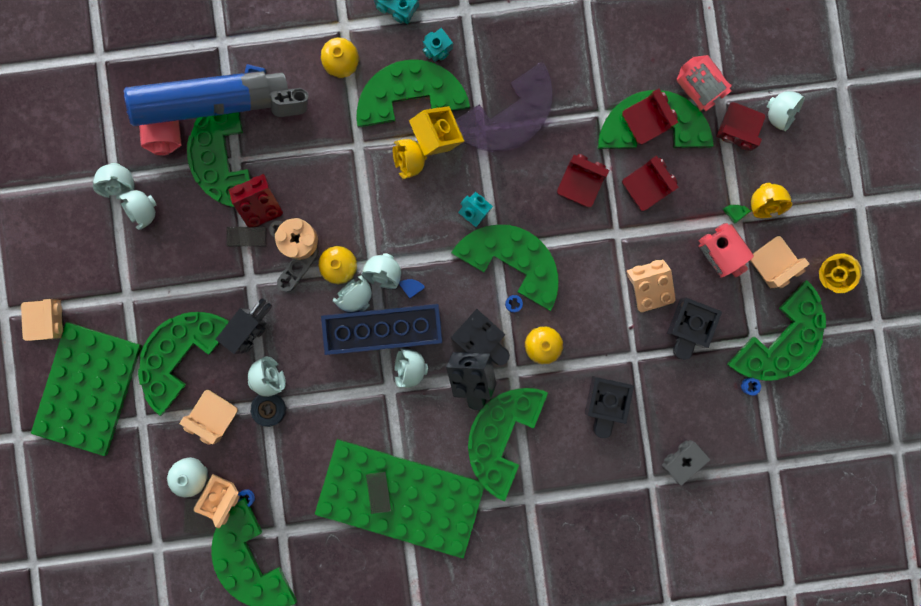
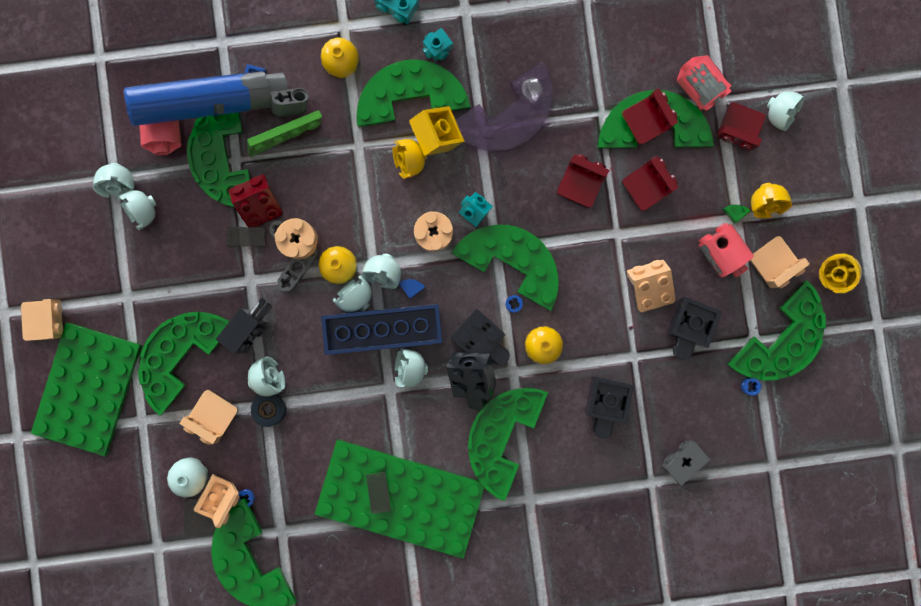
(282, 133): none -> bright green wing
(431, 221): none -> light nougat brick
(534, 88): none -> clear tile

